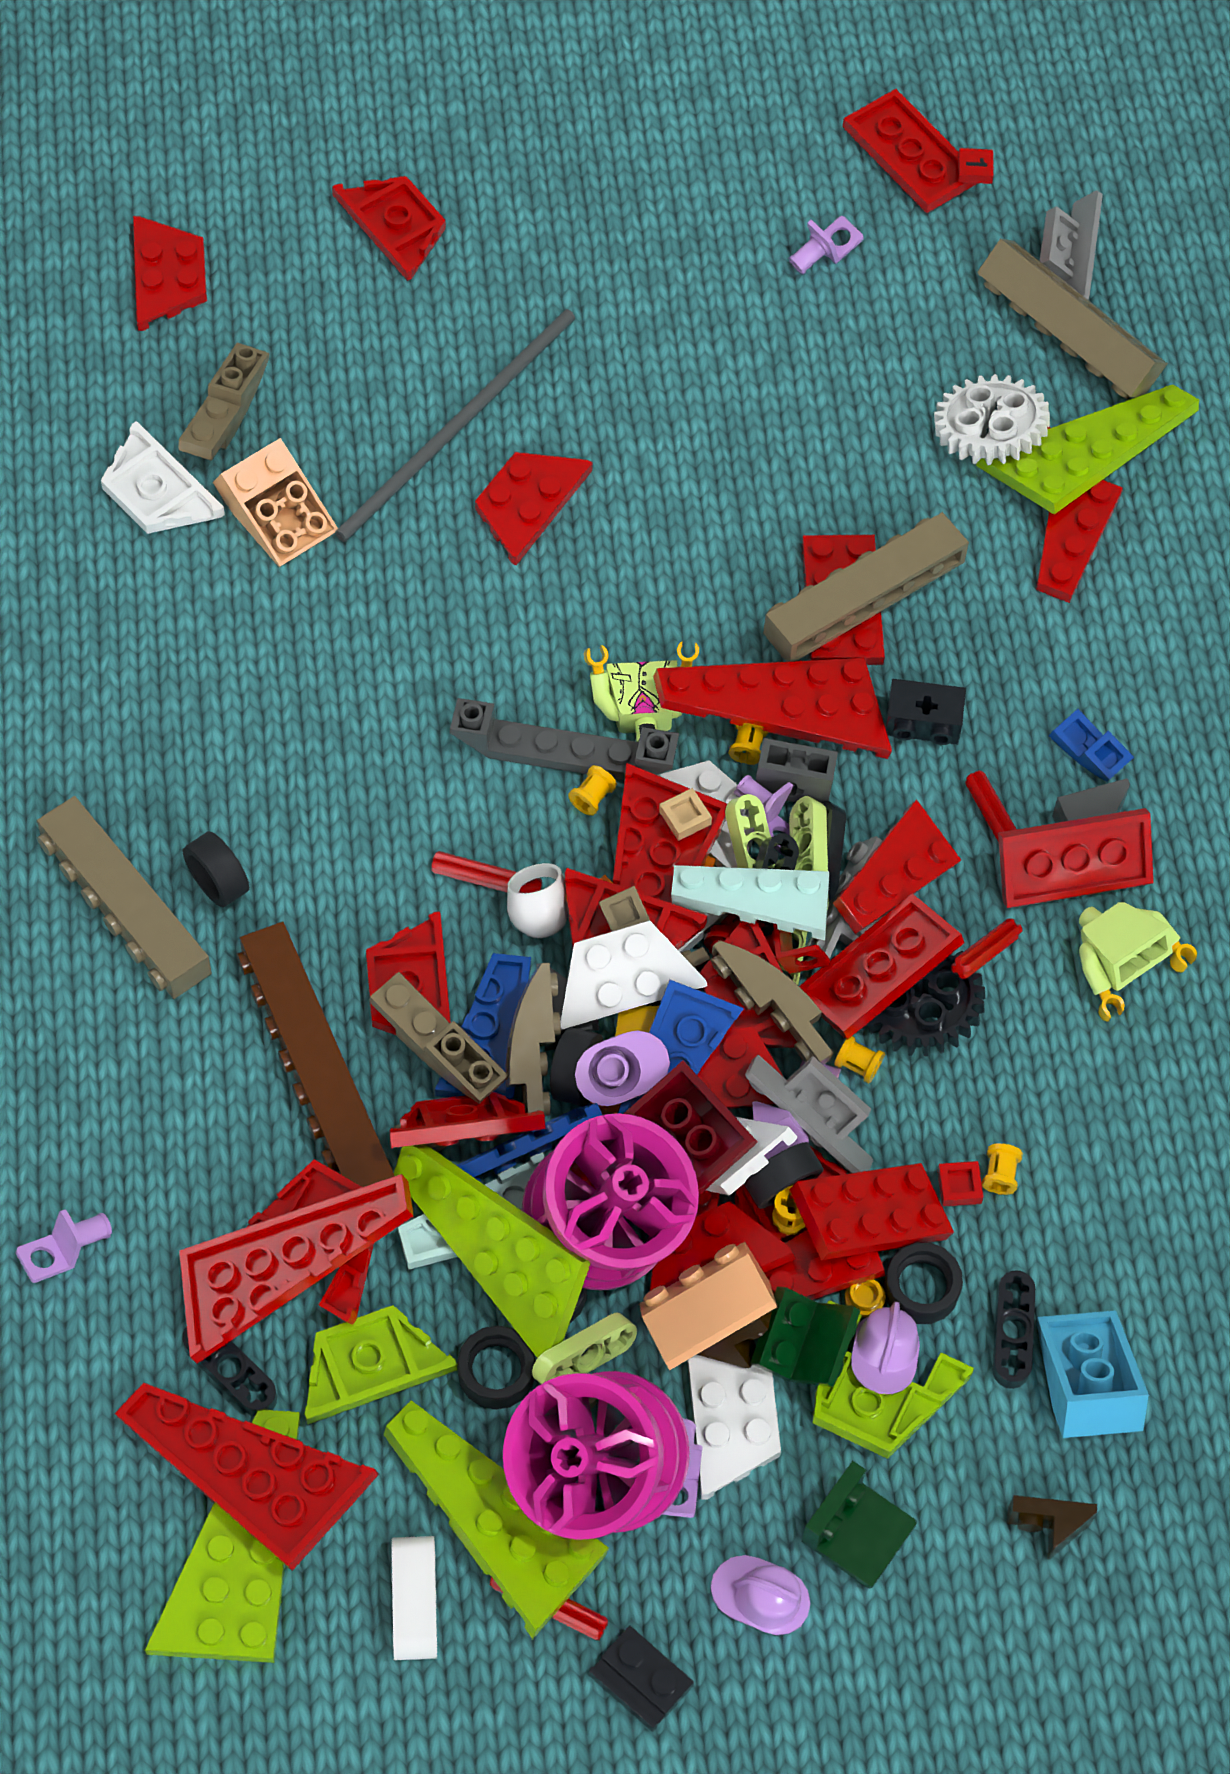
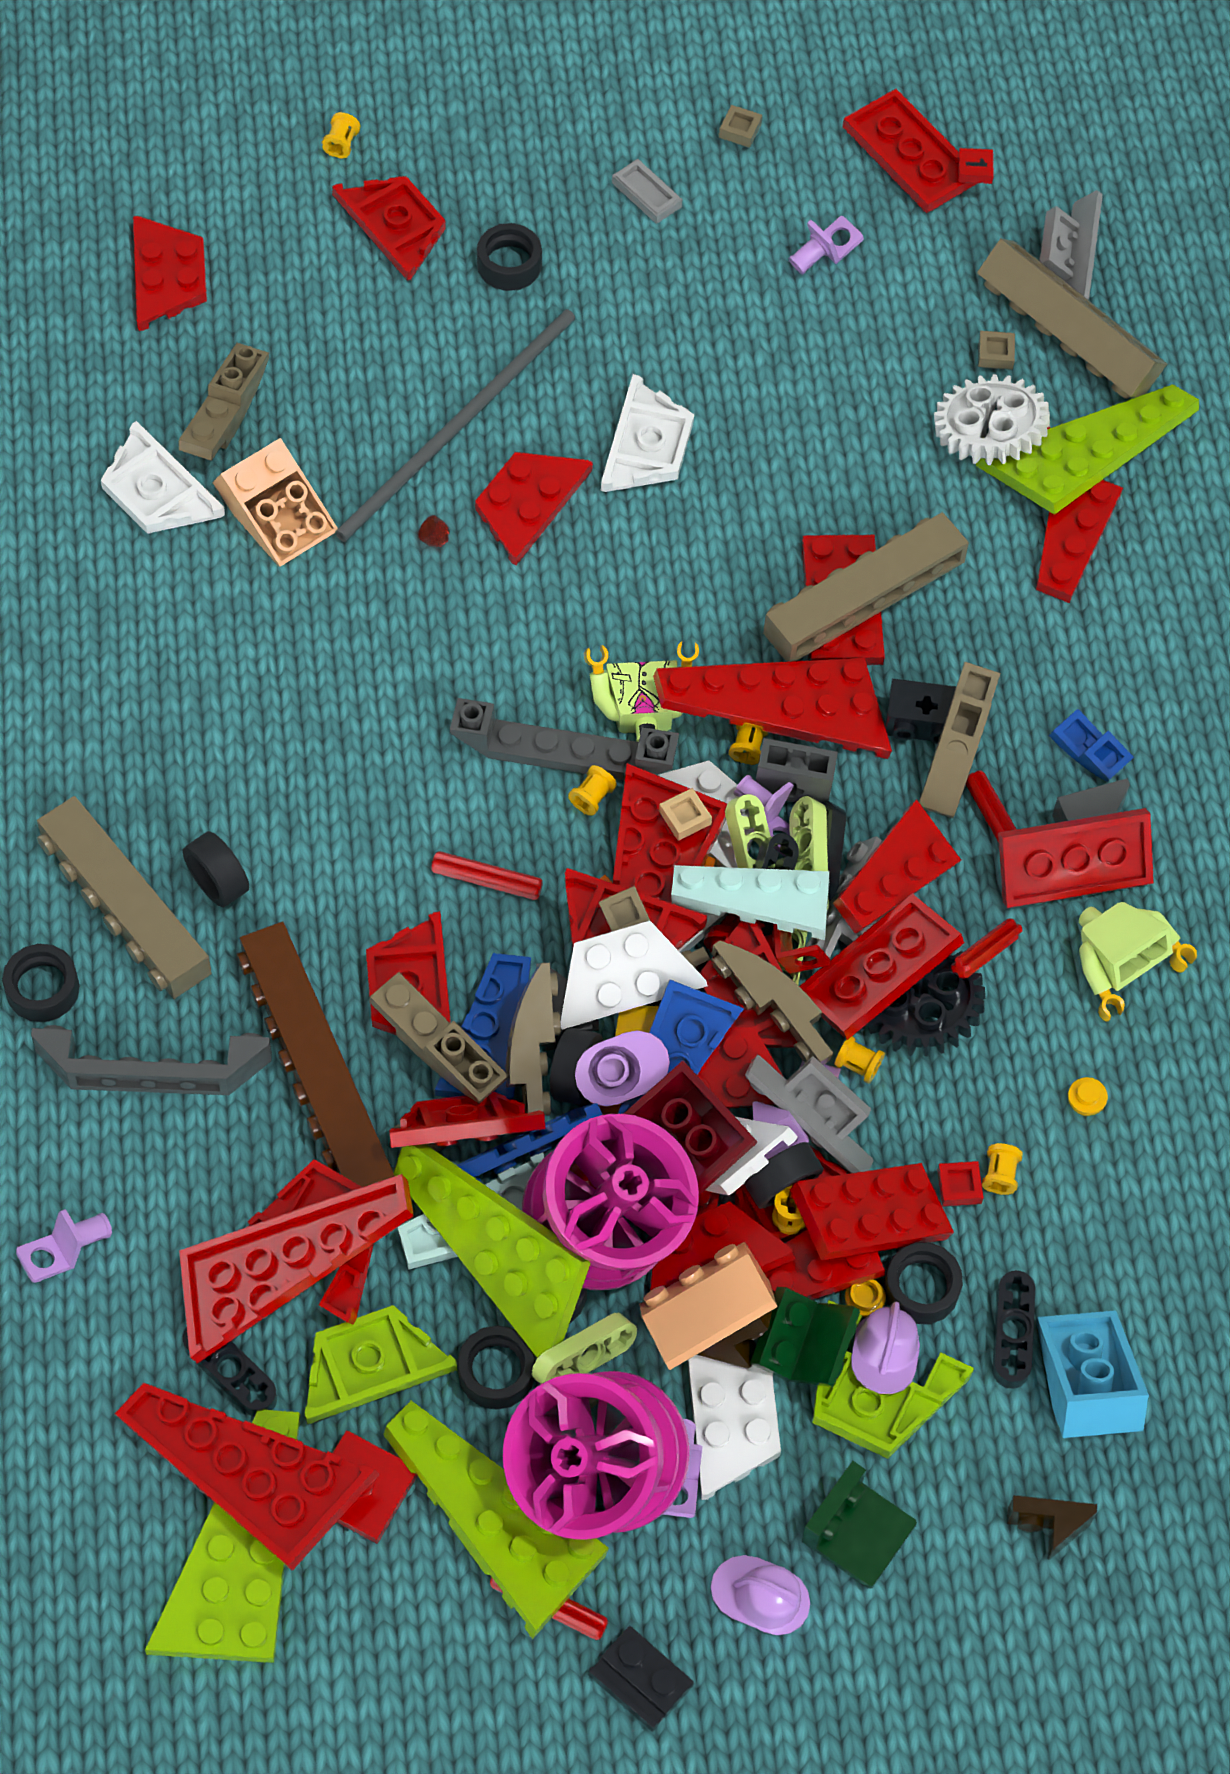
(36, 956): none -> black tyre
(208, 1077): none -> dark grey slope
(341, 135): none -> yellow bush
(380, 1501): none -> red plate
(414, 1598): white beam -> none
(434, 532): none -> clear red hinge
(509, 236): none -> black tyre
(538, 912): white helmet -> none
(647, 191): none -> light grey tile
(647, 440): none -> white wing
(740, 126): none -> dark tan plate
(959, 739): none -> dark tan slope
(996, 350): none -> dark tan plate
(1087, 1096): none -> yellow plate

